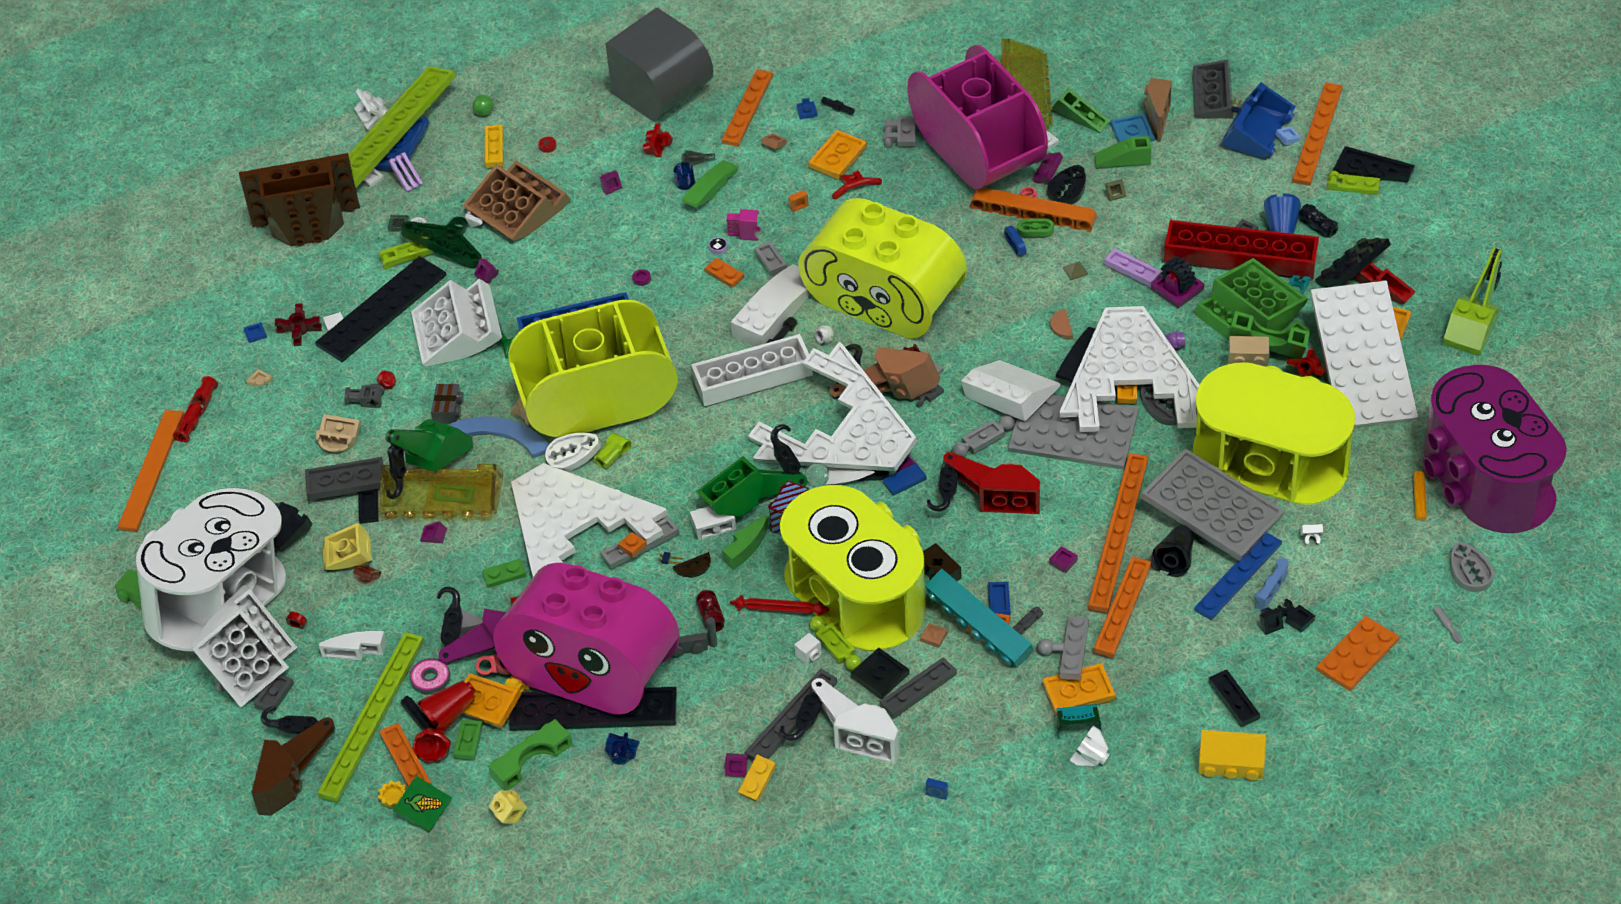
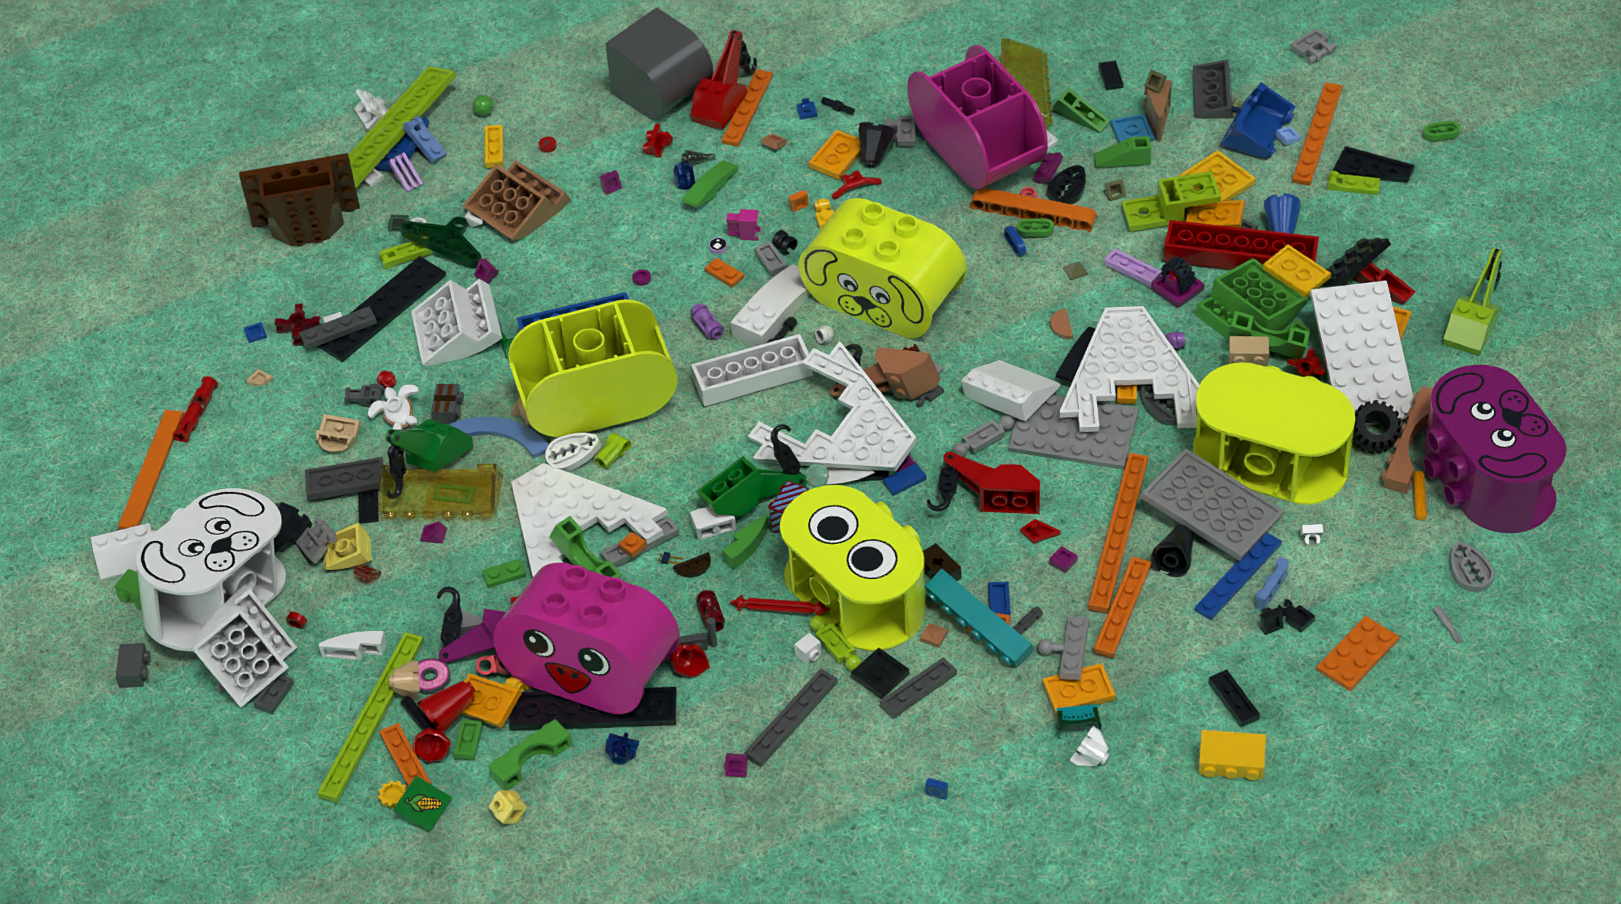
(117, 550): none -> white slope
(132, 664): none -> dark grey piece
(280, 765): reddish brown slope -> none
(313, 544): none -> light grey plate
(338, 328): none -> dark grey plate
(397, 409): none -> white animal
(406, 680): none -> tan brick
(424, 140): none -> medium blue plate
(570, 540): none -> bright green arch
(689, 660): none -> red hair
(702, 315): none -> medium lavender piece
(720, 96): none -> red slope
(757, 778): yellow plate -> none
(784, 241): none -> black wheel
(823, 211): none -> yellow plate
(857, 728): white slope -> none
(875, 142): none -> black cone
(1039, 531): none -> red piece
(1111, 75): none -> black tile
(1155, 81): none -> olive slope
(1170, 201): none -> lime bracket
(1219, 213): none -> light orange plate
(1229, 176): none -> yellow plate
(1296, 271): none -> yellow tile
(1310, 42): none -> light grey plate
(1313, 216): black piece -> none
(1386, 417): none -> black tyre
(1401, 471): none -> nougat arch
(1441, 131): none -> bright green plate

